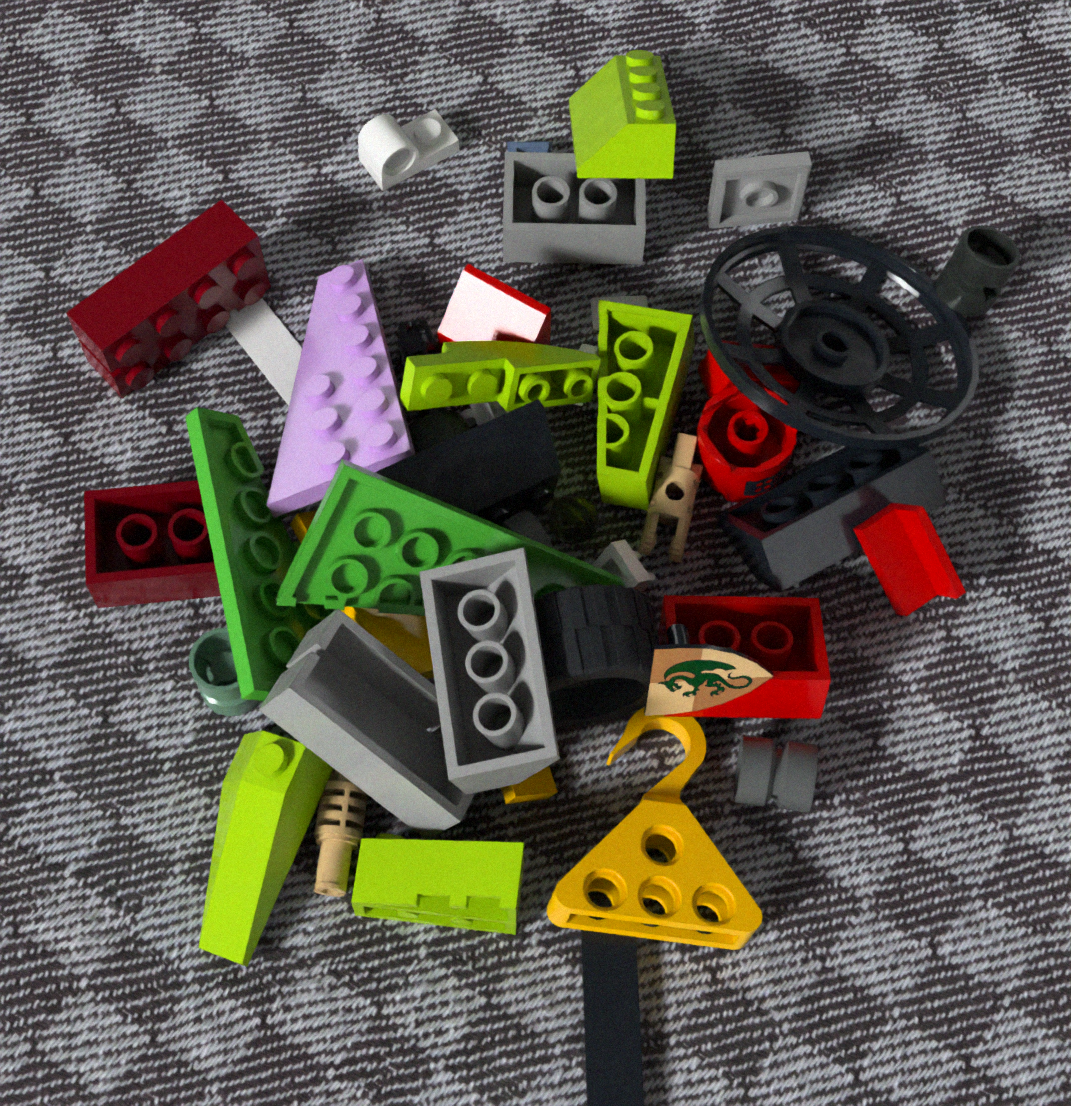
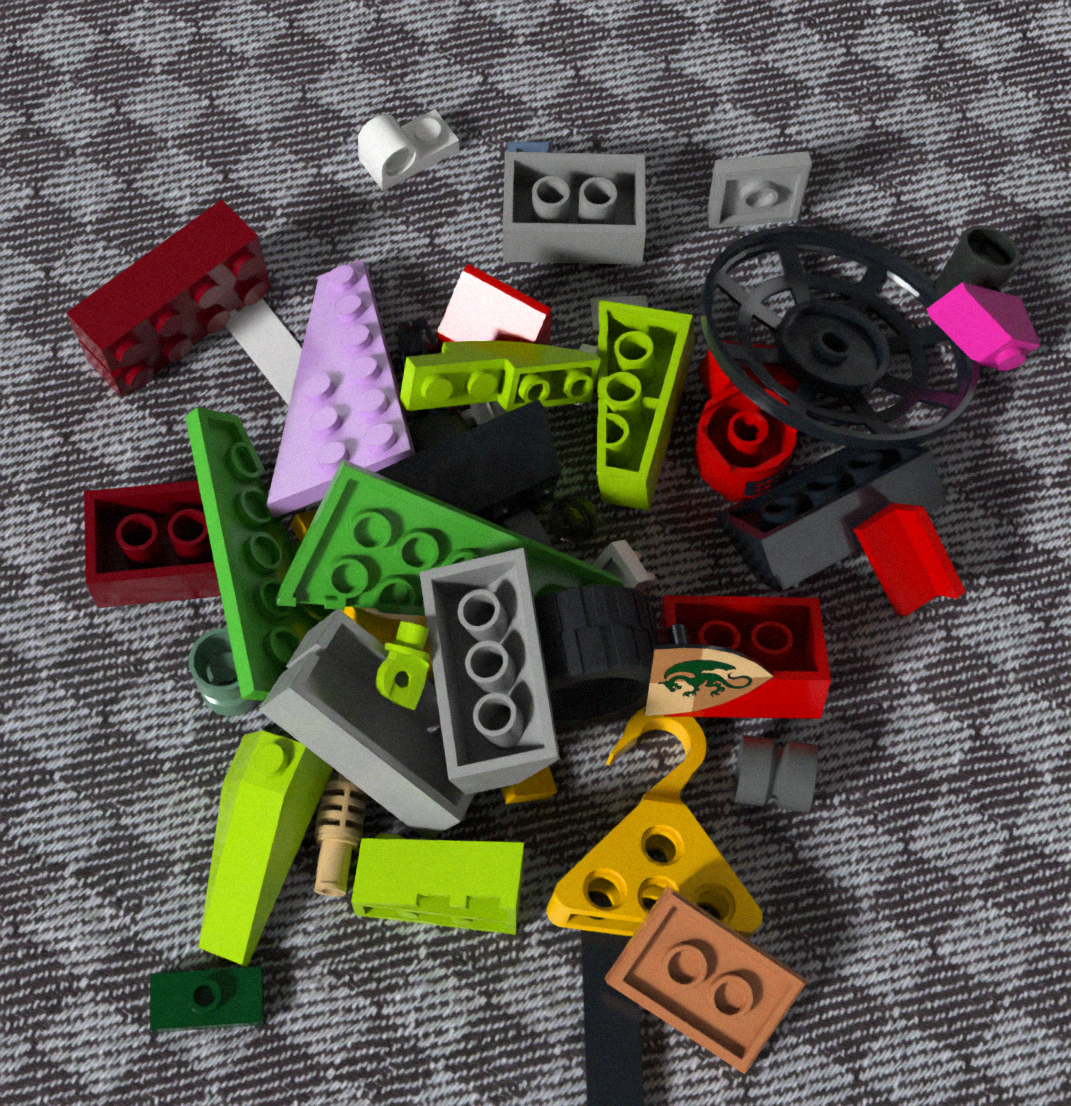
(207, 999): none -> dark green plate
(406, 657): none -> lime piece
(624, 120): lime slope -> none
(676, 476): tan hinge -> none
(705, 979): none -> nougat tile
(986, 325): none -> dark pink slope

